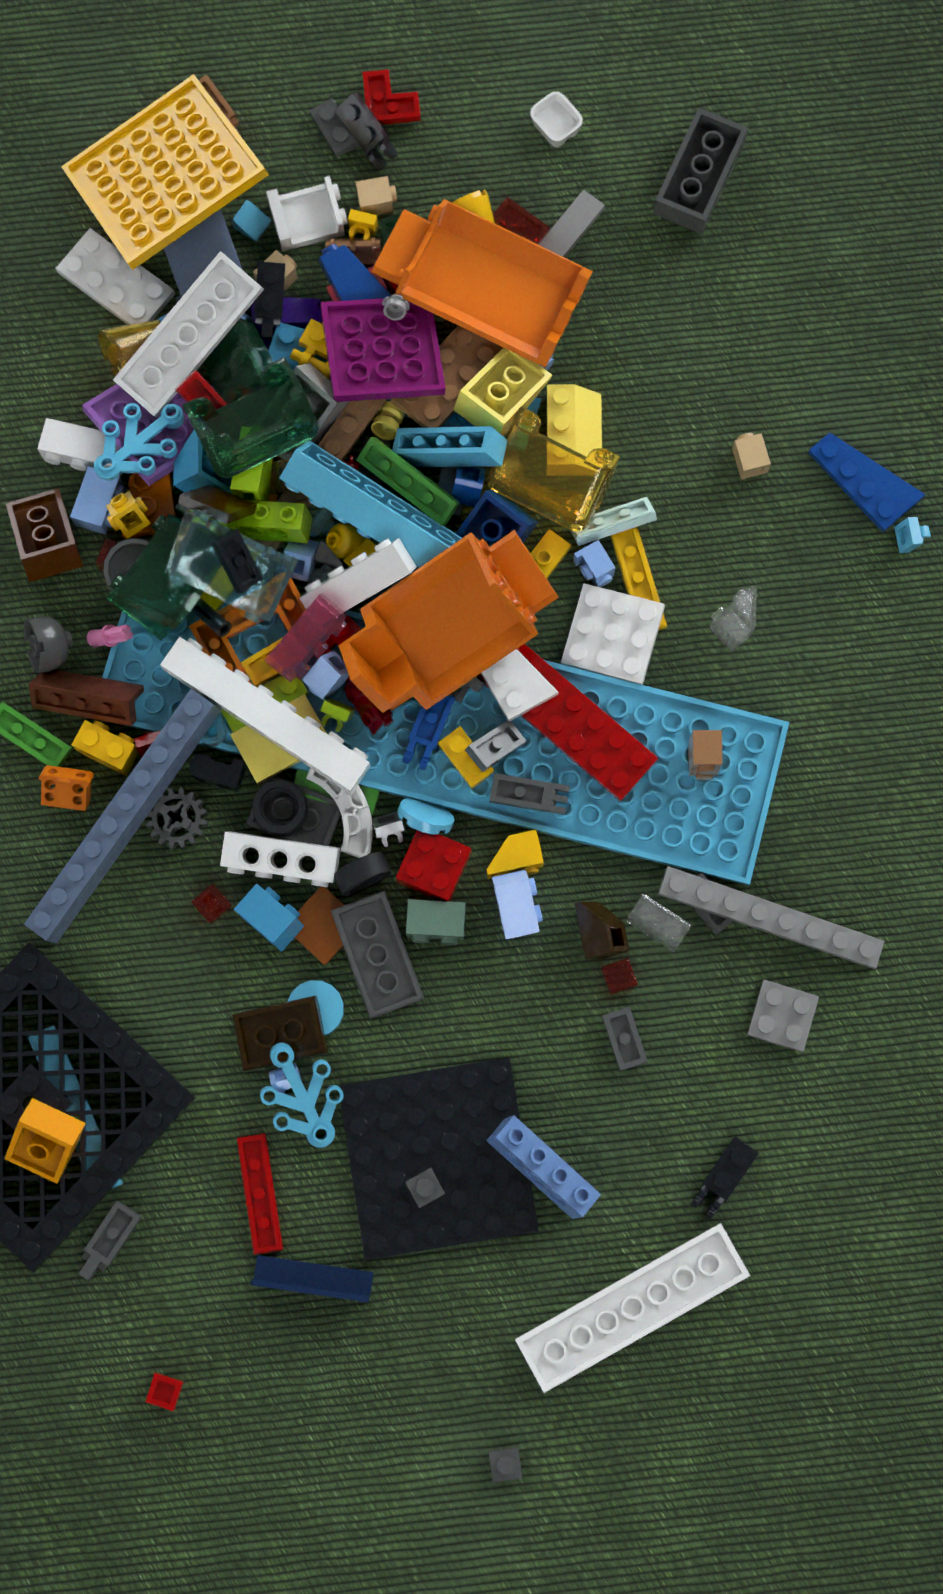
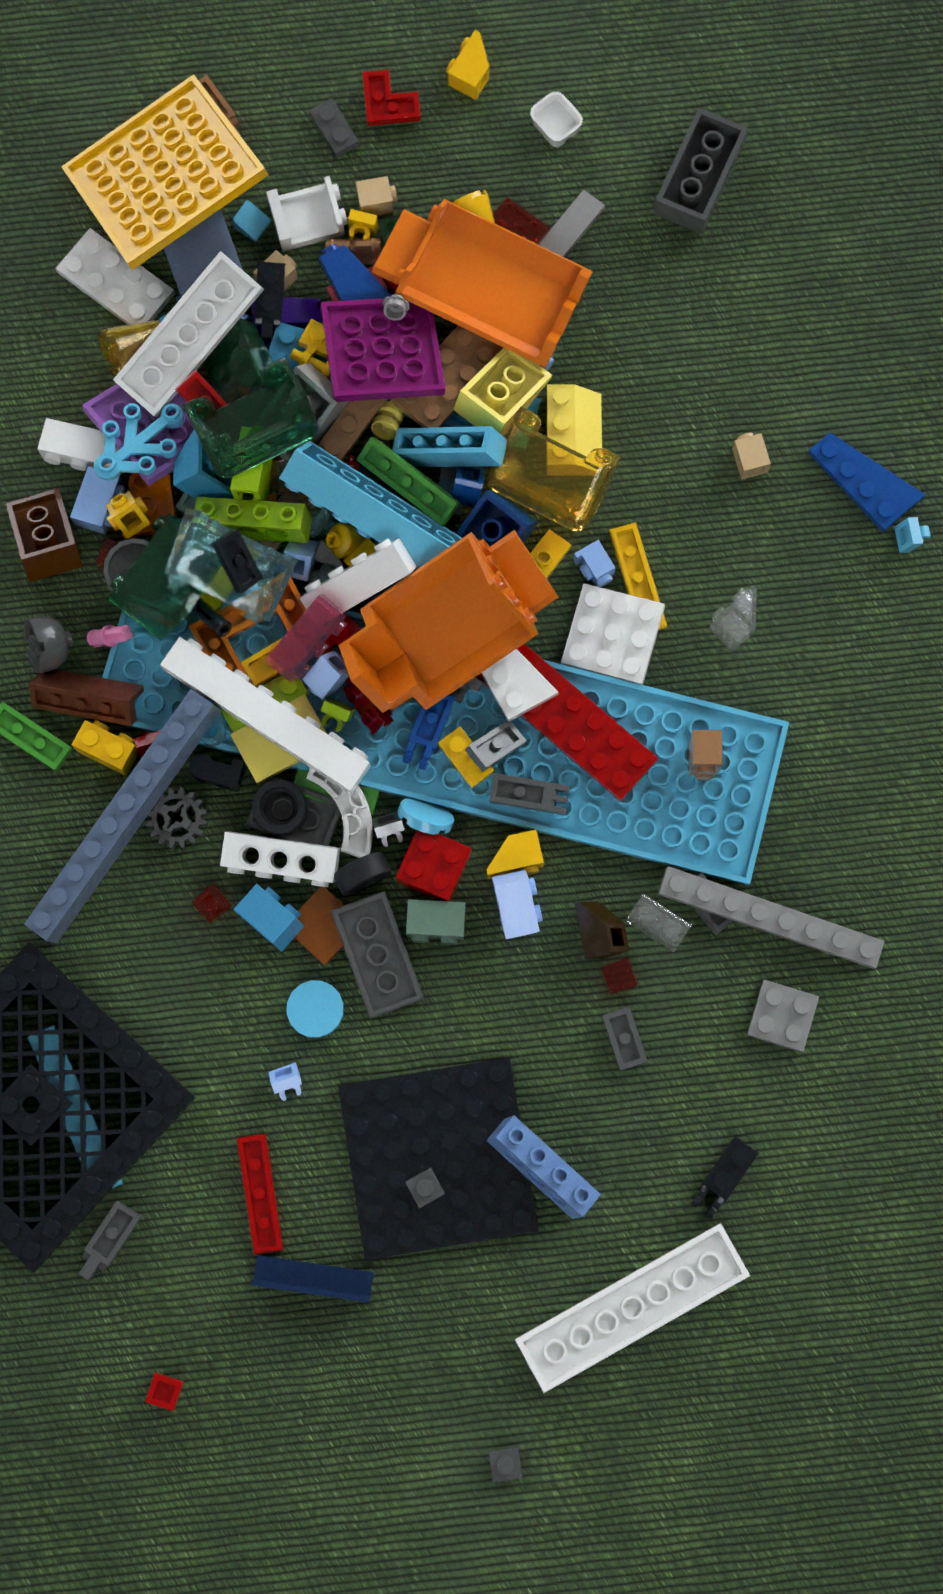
(44, 1140): light orange slope -> none
(66, 783): orange piece -> none
(217, 503): dark brown tile -> none
(289, 1022): dark brown tile -> none
(304, 1100): medium azure plant -> none
(366, 130): black hinge -> none
(471, 68): none -> yellow slope
(616, 521): light aqua tile -> none

